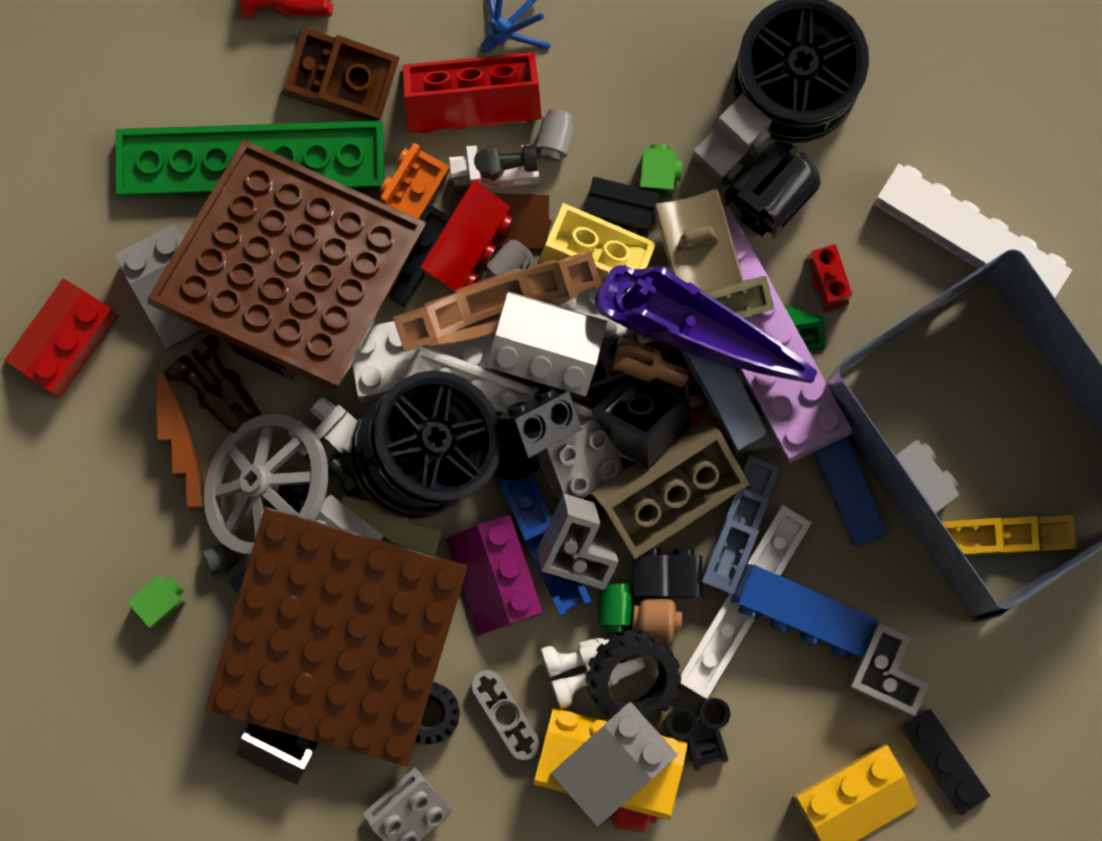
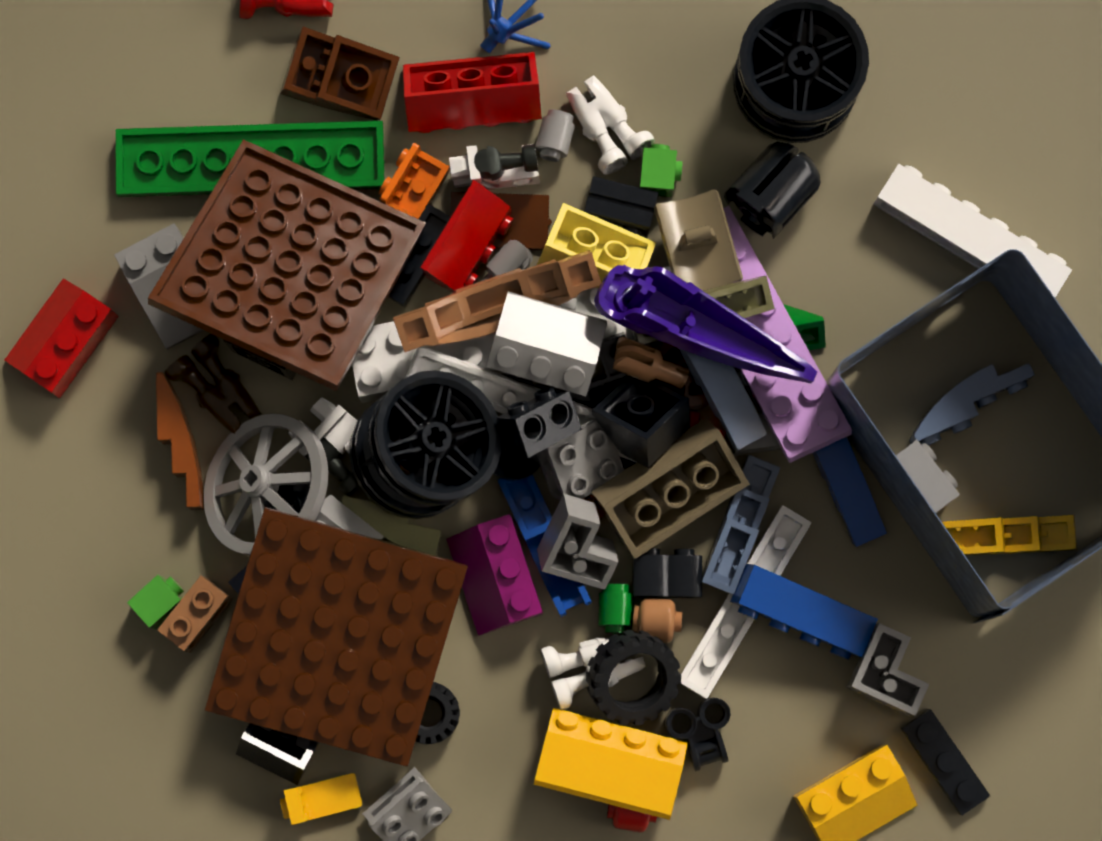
(195, 614): none -> medium nougat brick
(220, 559): dark grey hose -> none
(321, 799): none -> yellow bracket
(485, 697): light grey beam -> none
(605, 113): none -> white piece
(614, 764): light grey slope -> none
(739, 133): light grey brick -> none
(829, 277): red piece -> none
(958, 406): none -> sand blue slope

